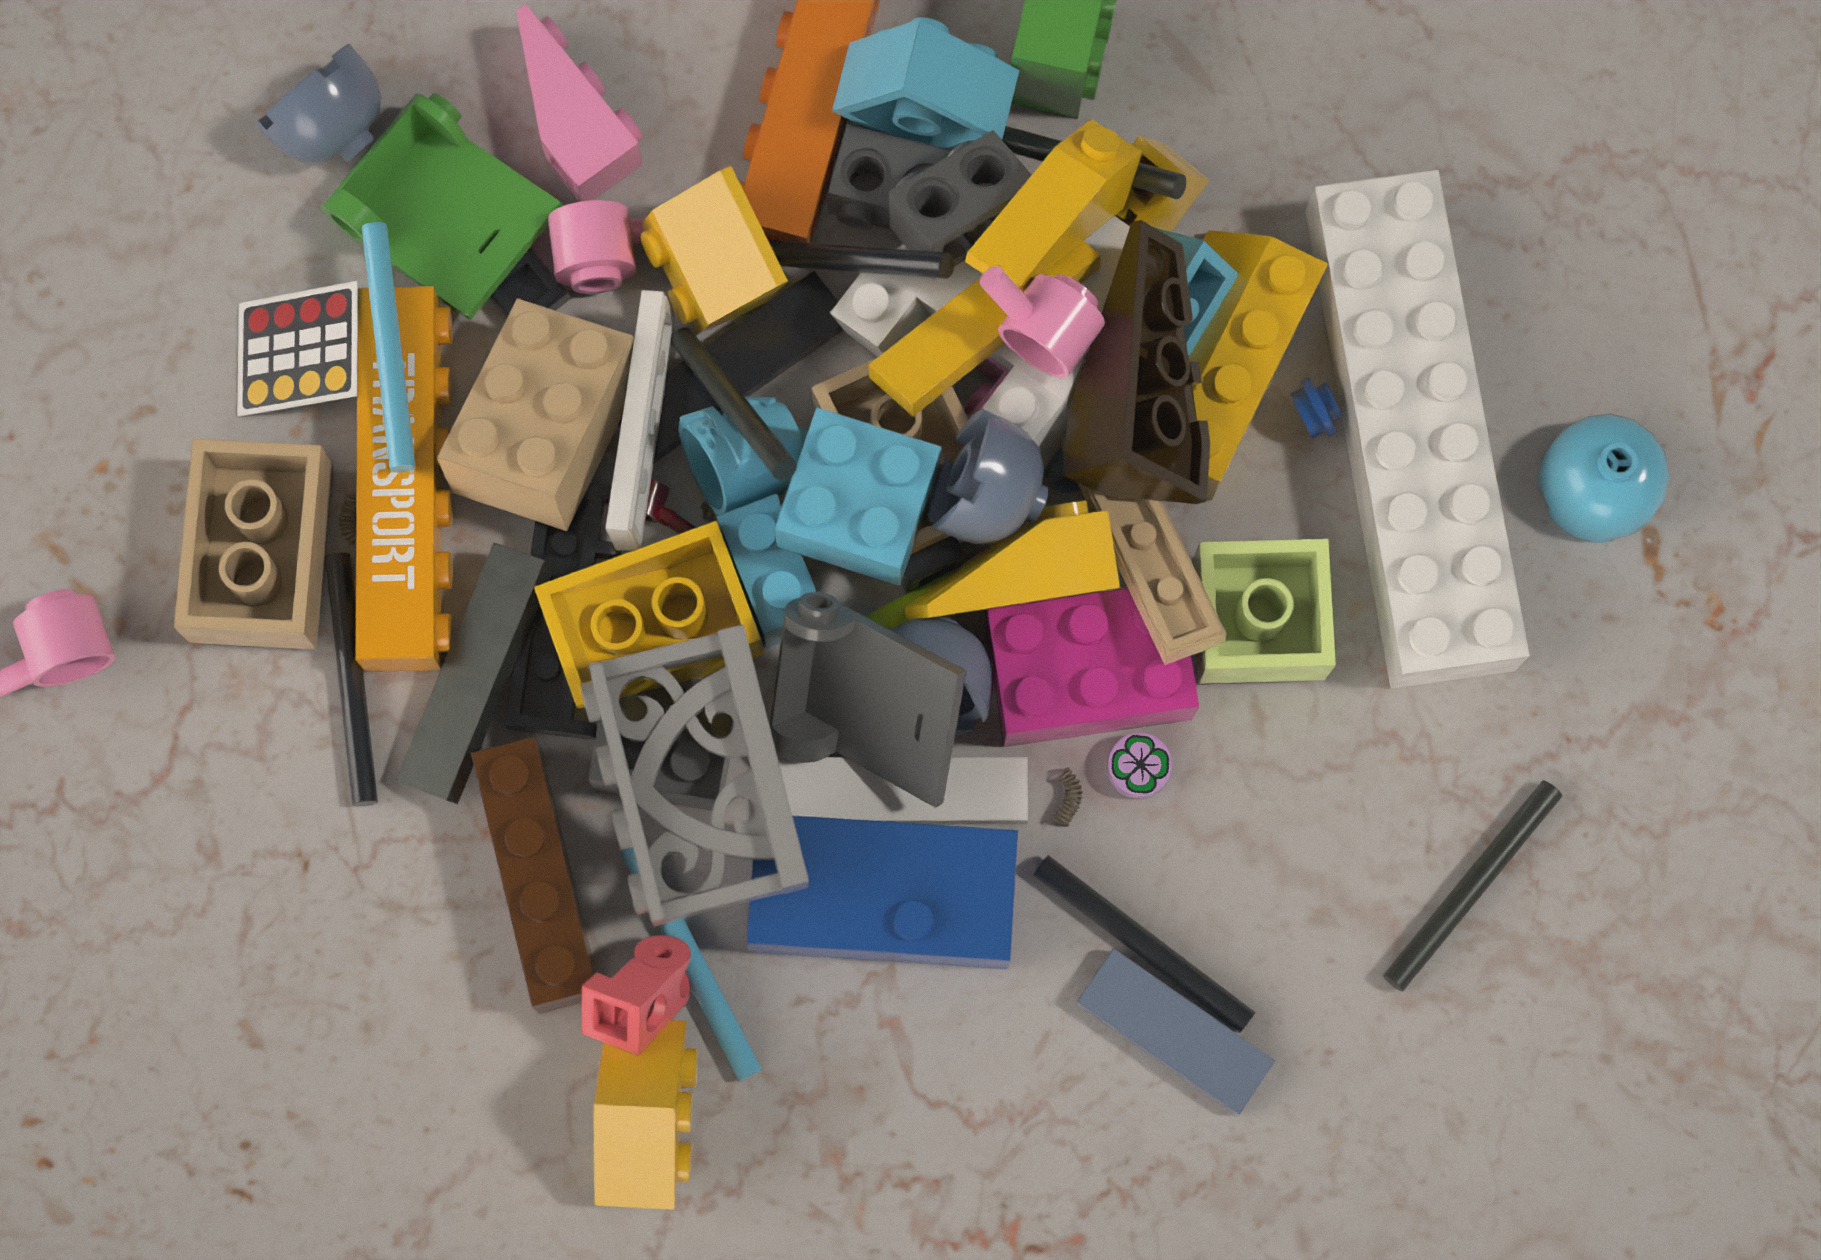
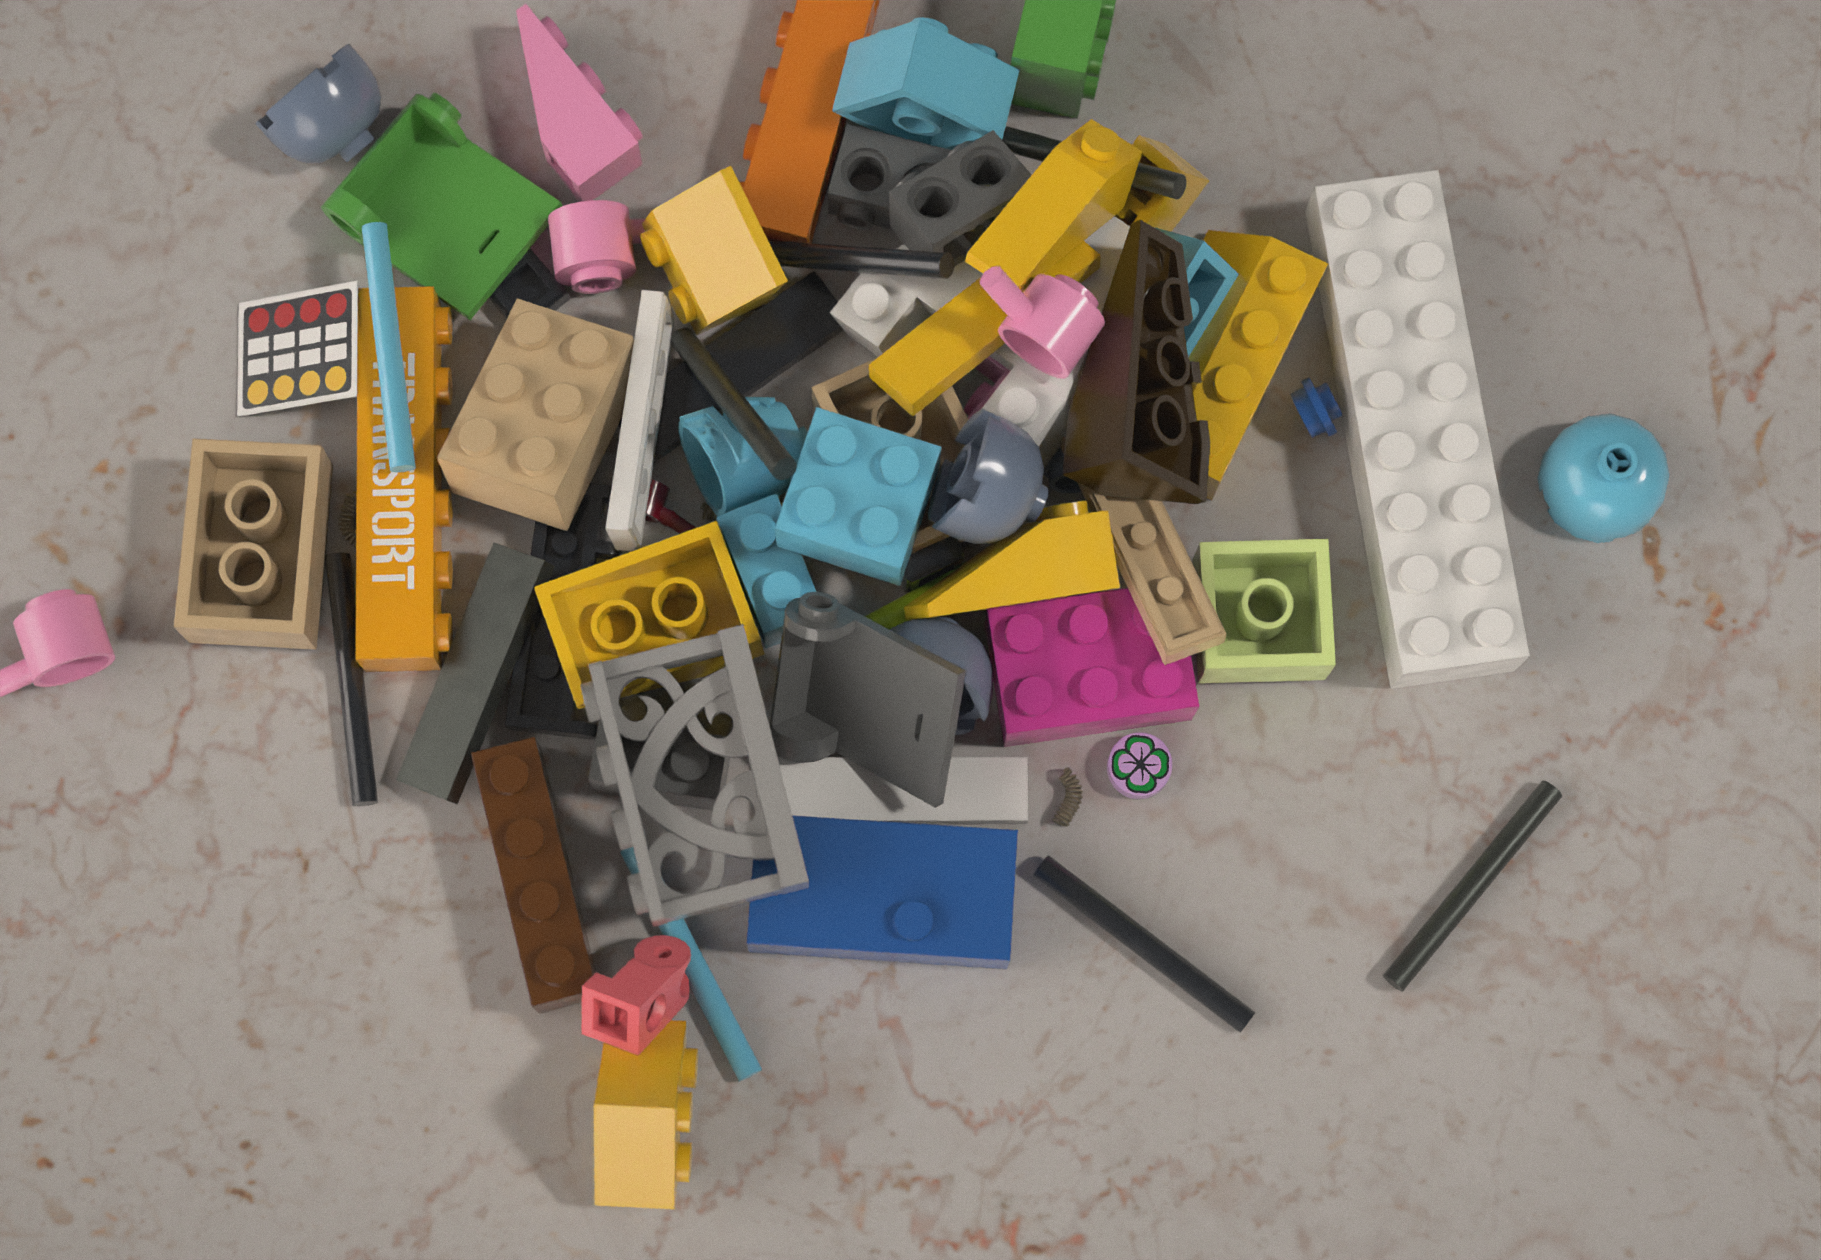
(1175, 1032): sand blue tile -> none

